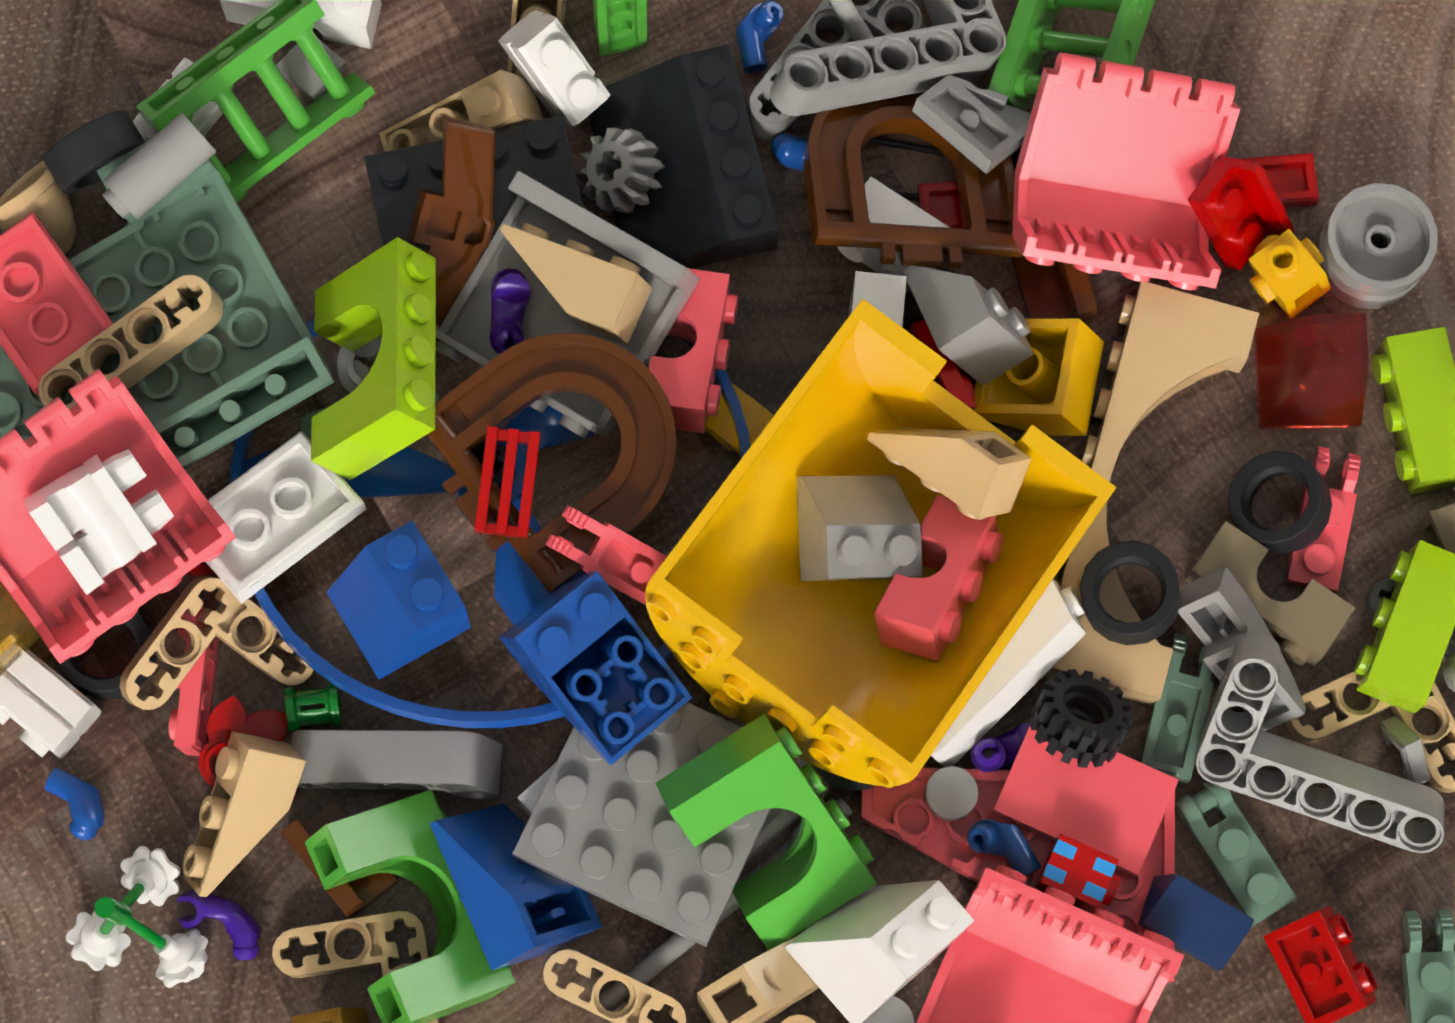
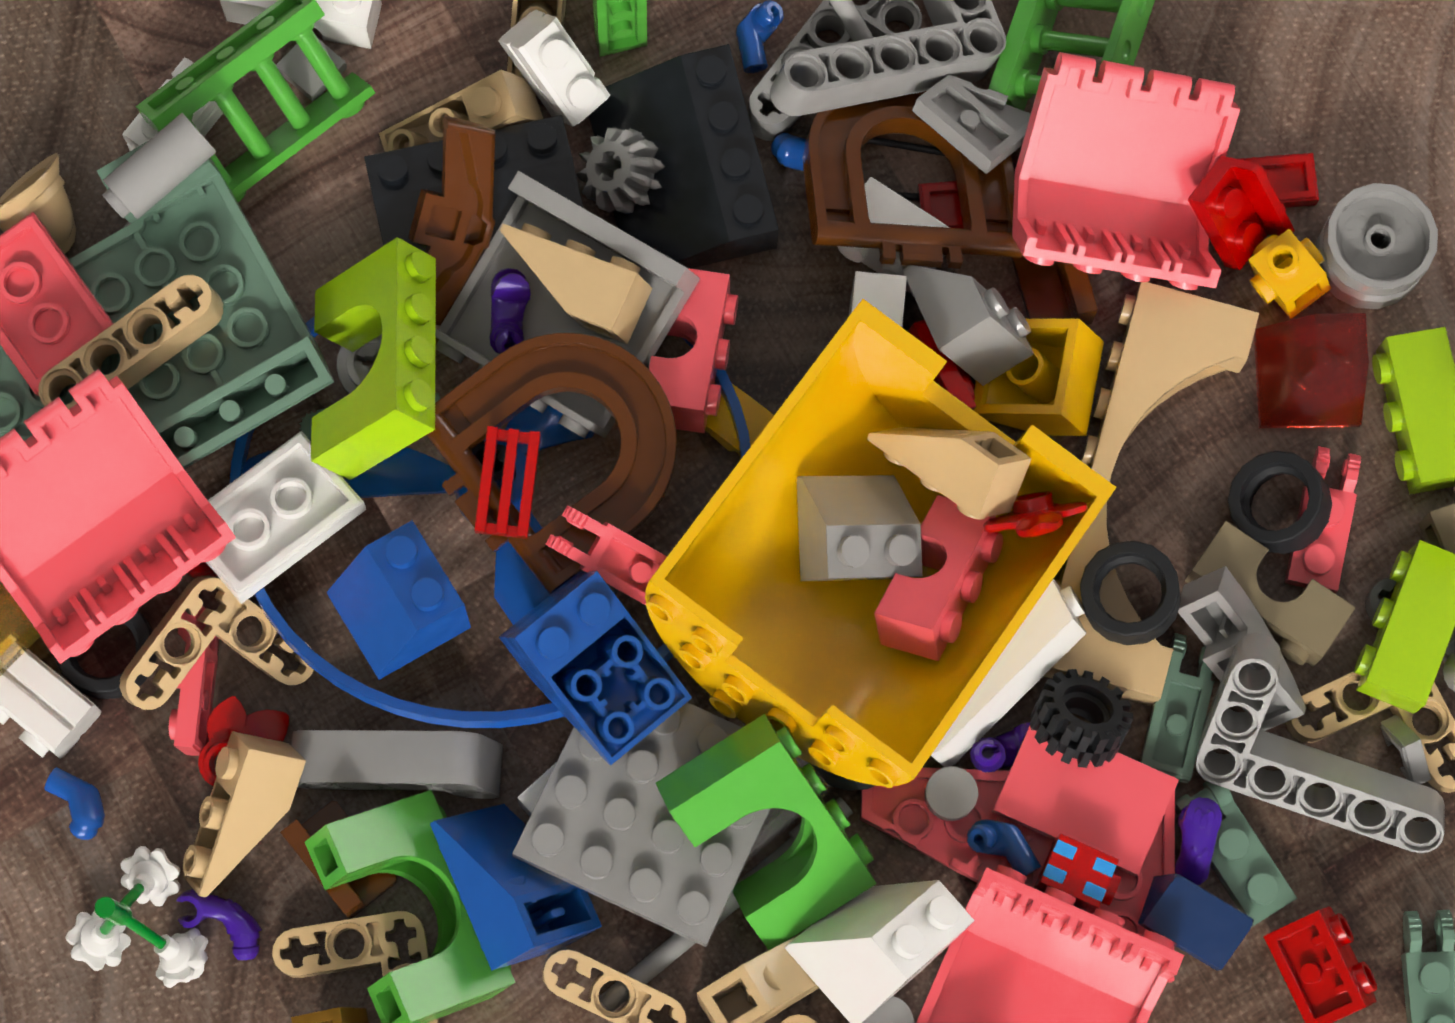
(87, 149): black tyre -> none
(93, 520): white hips -> none
(297, 700): green bush -> none
(1034, 515): none -> red plate
(1199, 829): none -> dark purple piece

